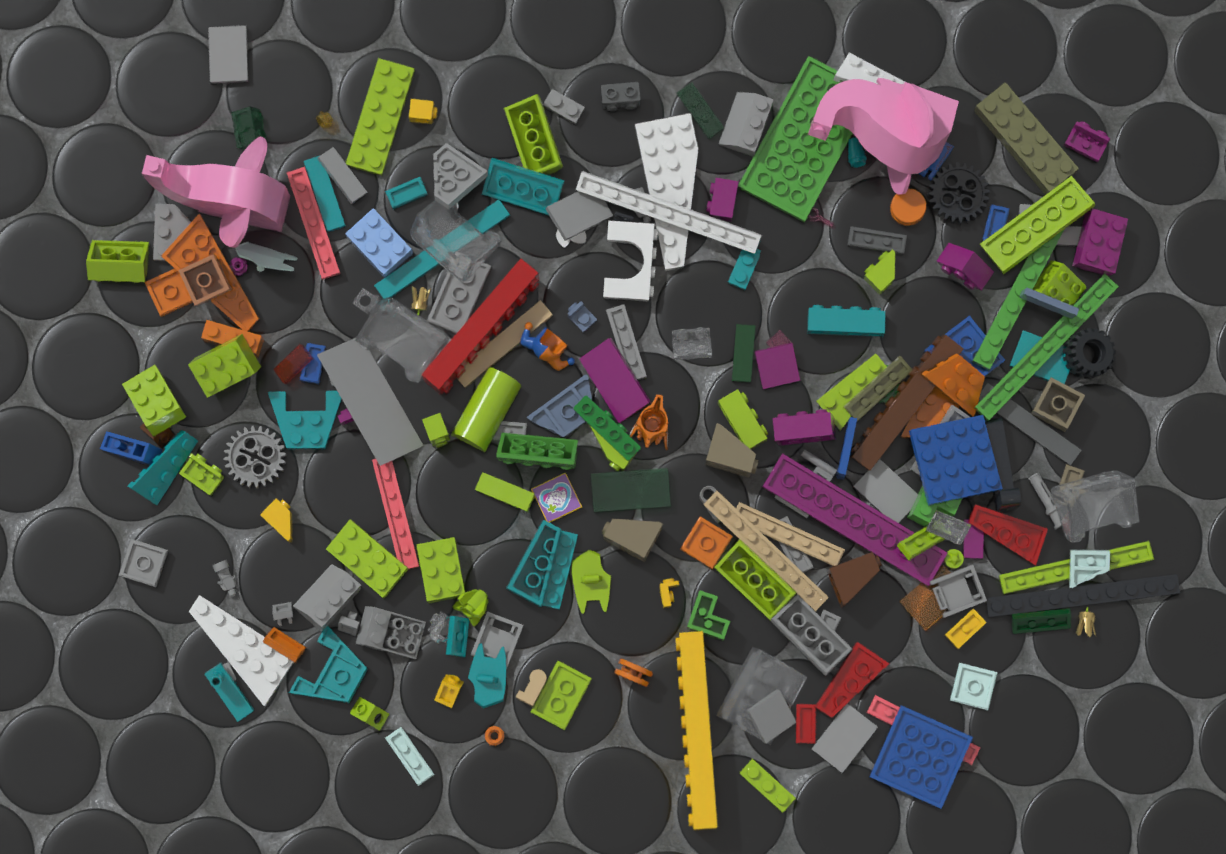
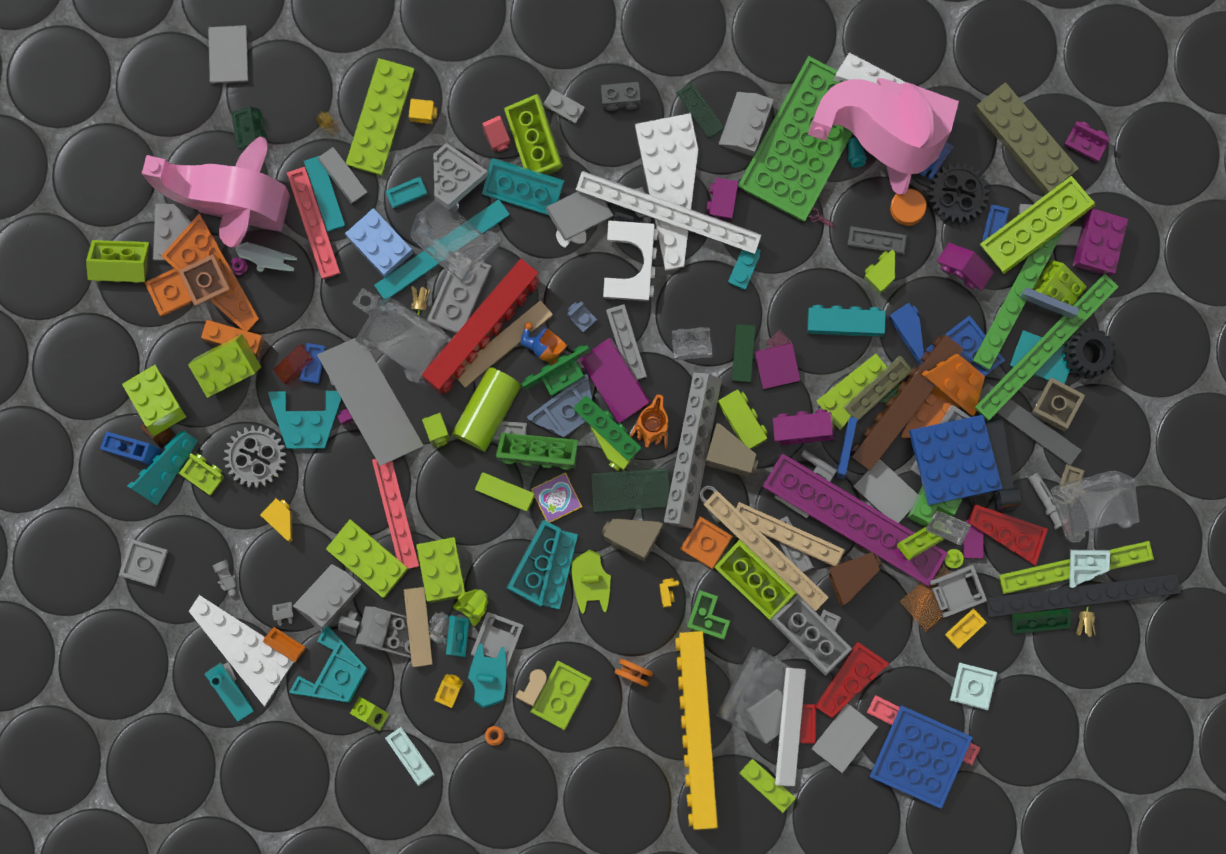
(418, 626): none -> tan tile
(496, 134): none -> coral slope
(560, 375): none -> green bracket
(692, 450): none -> light grey brick
(790, 727): none -> white tile
(908, 326): none -> blue slope

